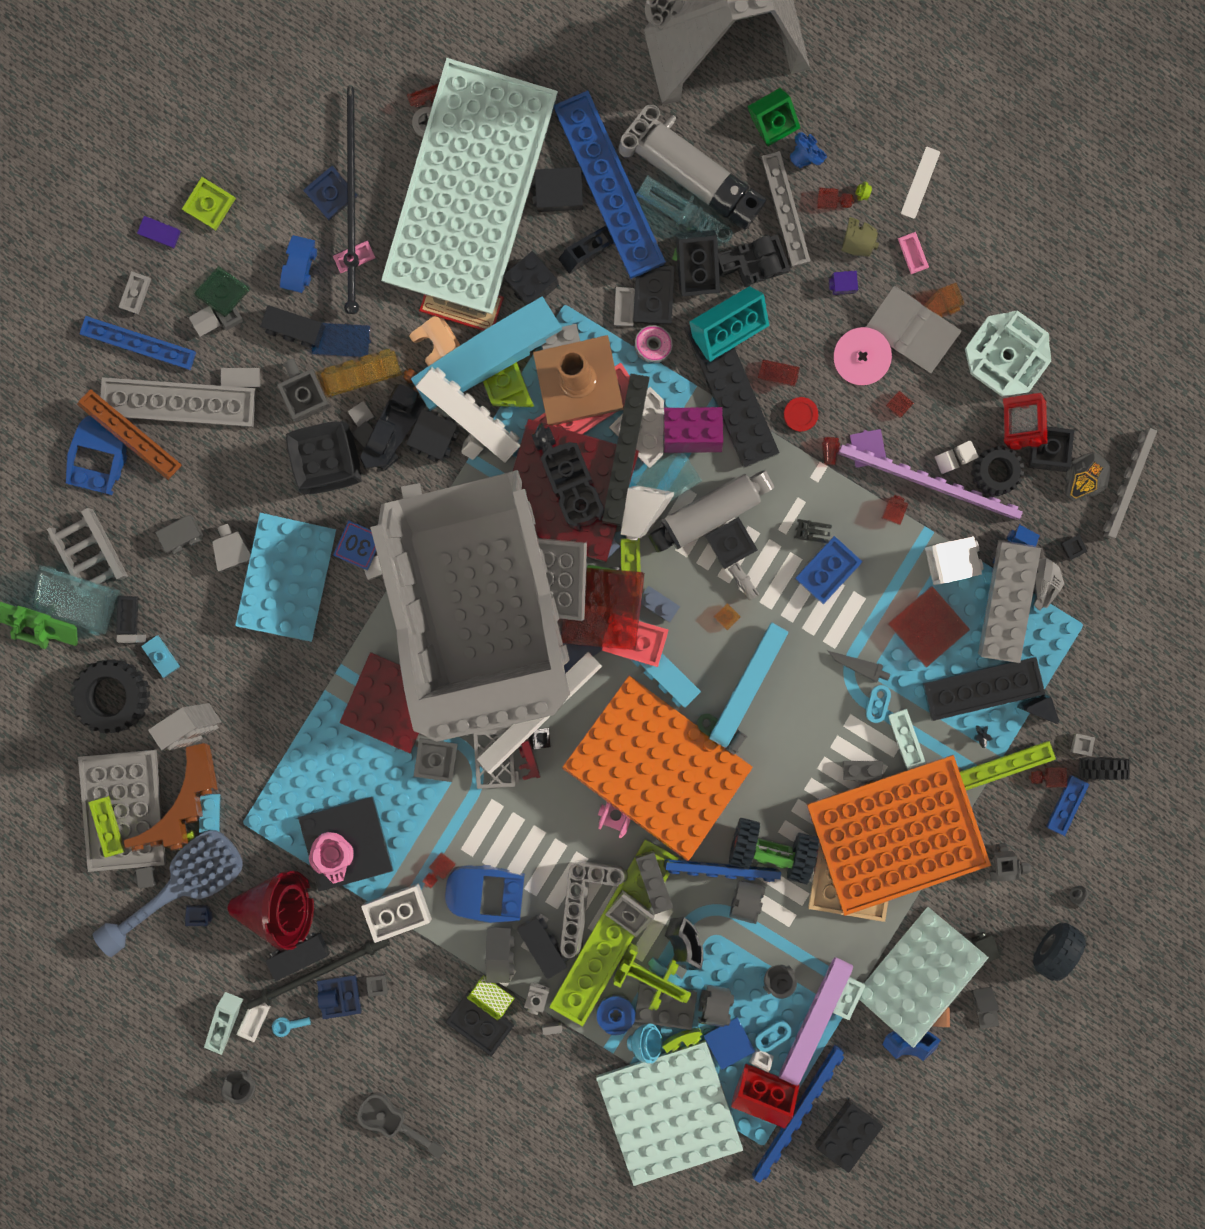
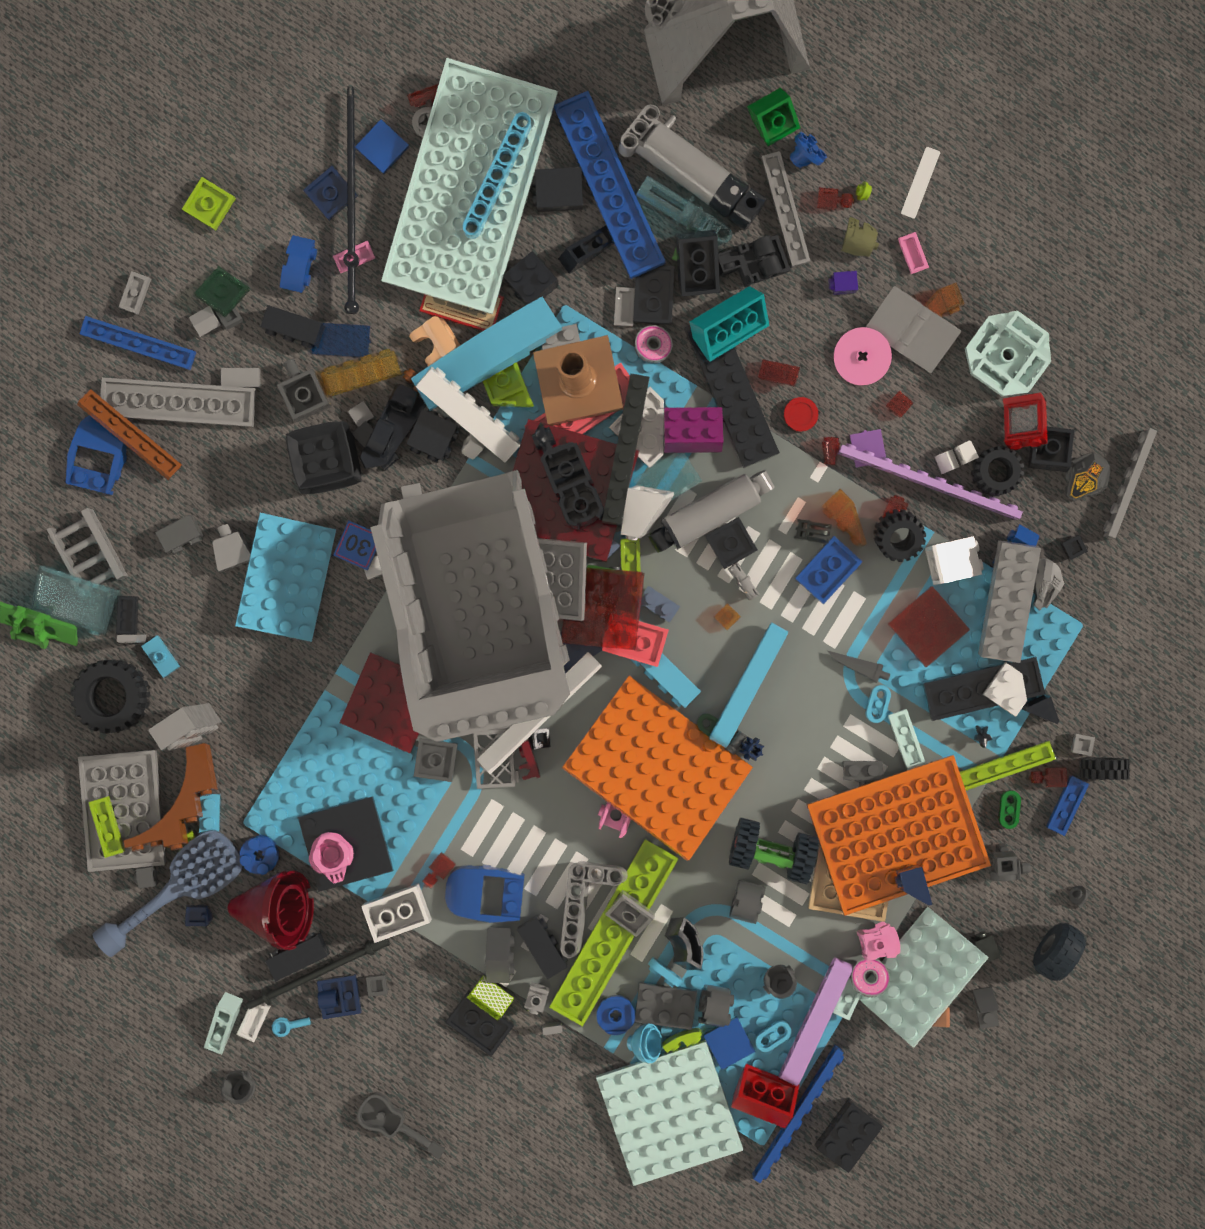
(159, 232): dark purple tile -> none
(249, 860): none -> blue plate
(382, 146): none -> blue tile
(497, 166): none -> medium azure beam
(630, 968): lime piece -> none
(654, 882): dark grey brick -> none
(713, 869): blue plate -> none
(751, 748): none -> dark blue gear
(761, 1059): white slope -> none
(844, 512): none -> clear orange slope
(864, 987): none -> tile
(879, 942): none -> bright pink piece
(898, 1046): blue brick -> none
(905, 548): none -> black tyre
(913, 883): none -> dark blue slope
(1007, 689): none -> white plate
(1011, 809): none -> green plate

